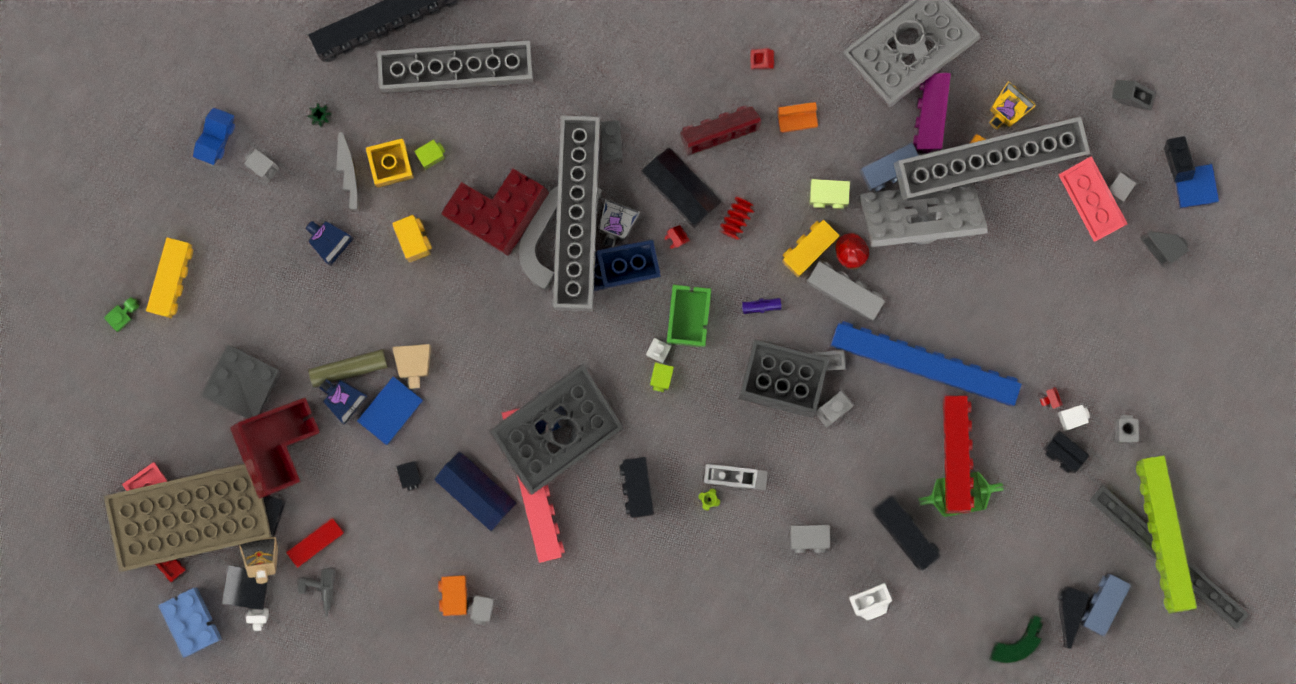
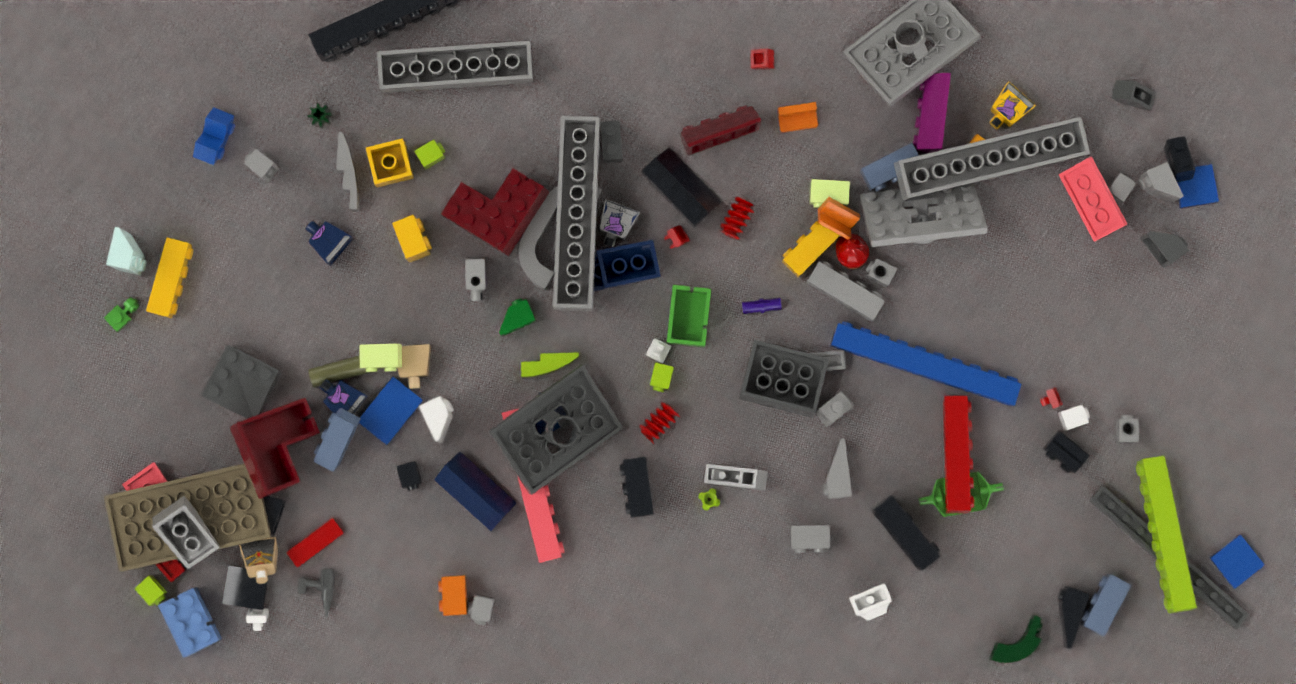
(125, 253): none -> light aqua slope
(151, 591): none -> lime brick
(185, 532): none -> light grey slope
(336, 439): none -> sand blue brick
(380, 356): none -> yellowish green brick
(438, 417): none -> white slope
(476, 268): none -> light grey torso
(517, 317): none -> green slope
(548, 363): none -> lime slope
(658, 422): none -> red piece
(837, 217): none -> orange panel
(838, 476): none -> light grey slope
(889, 272): none -> light grey brick
(1161, 183): none -> light grey slope
(1237, 561): none -> blue tile

